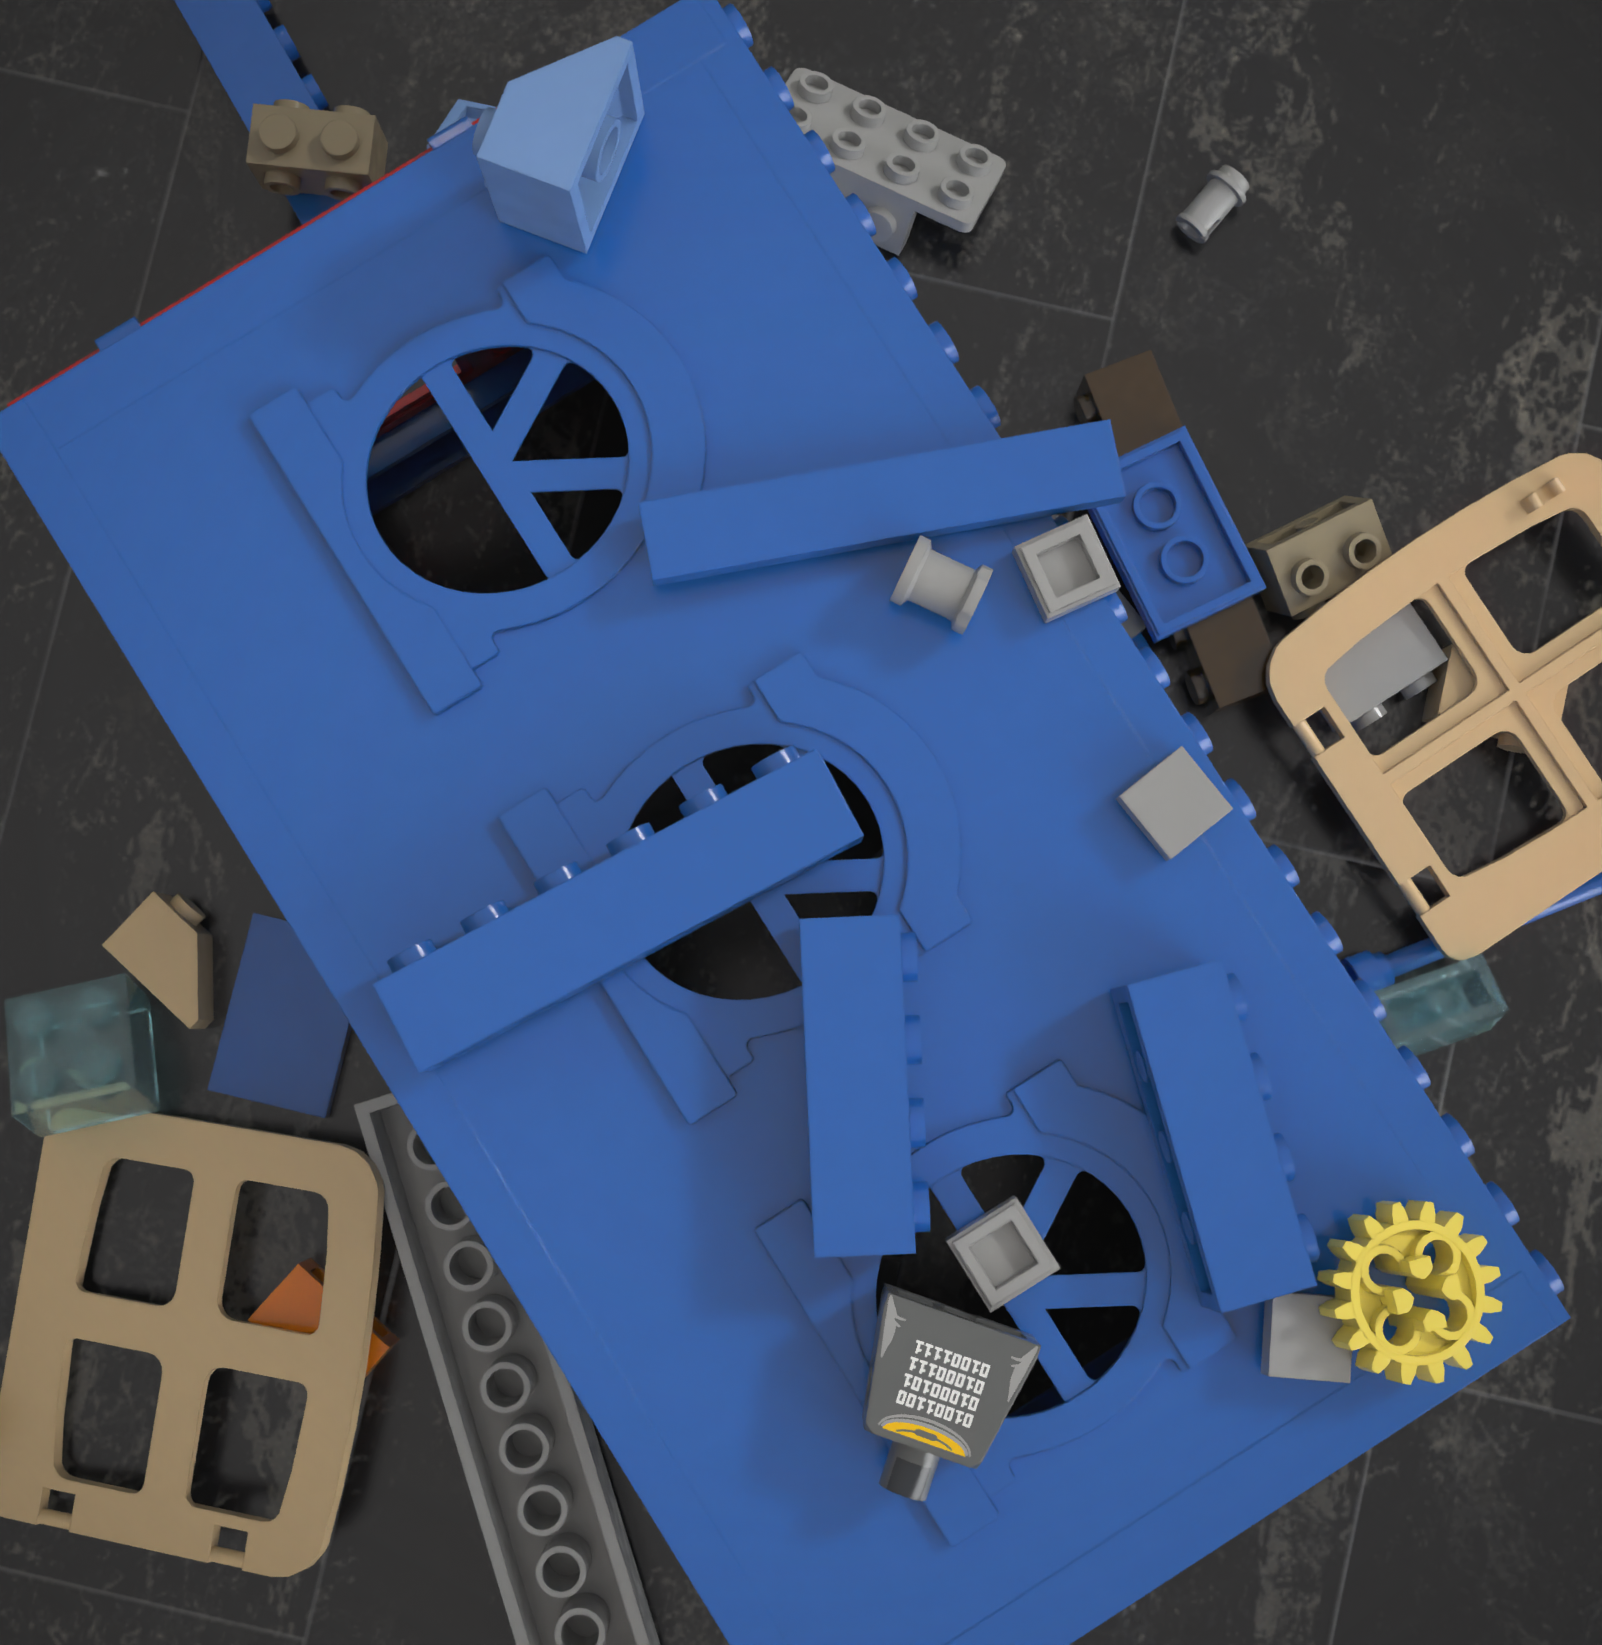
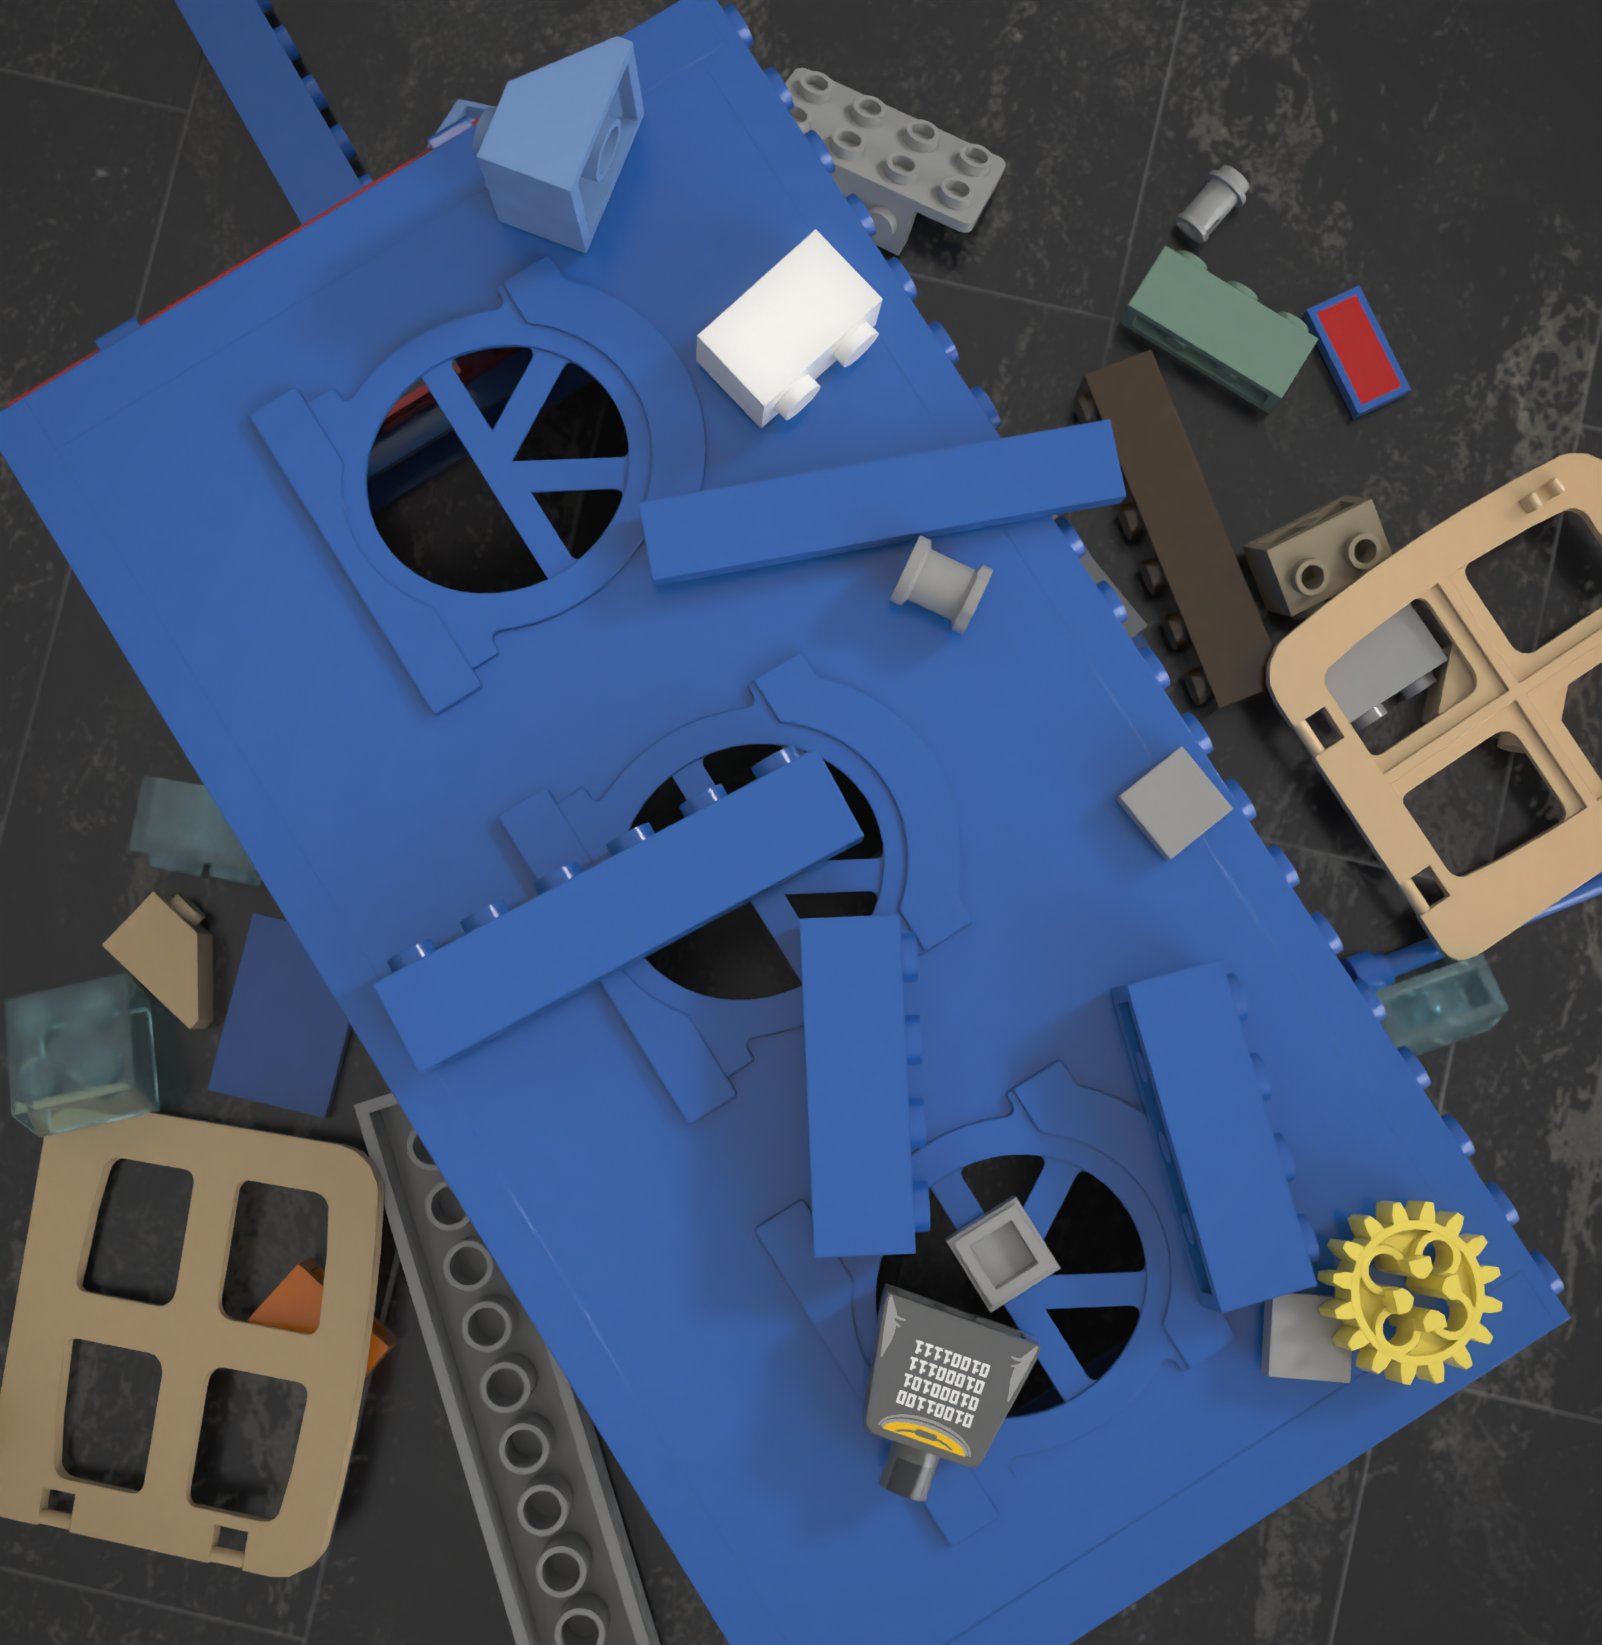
(186, 830): none -> clear light blue brick
(314, 149): dark tan brick -> none
(790, 331): none -> white brick
(1066, 568): light grey tile -> none
(1175, 538): blue tile -> none
(1219, 328): none -> sand green brick
(1356, 352): none -> tile

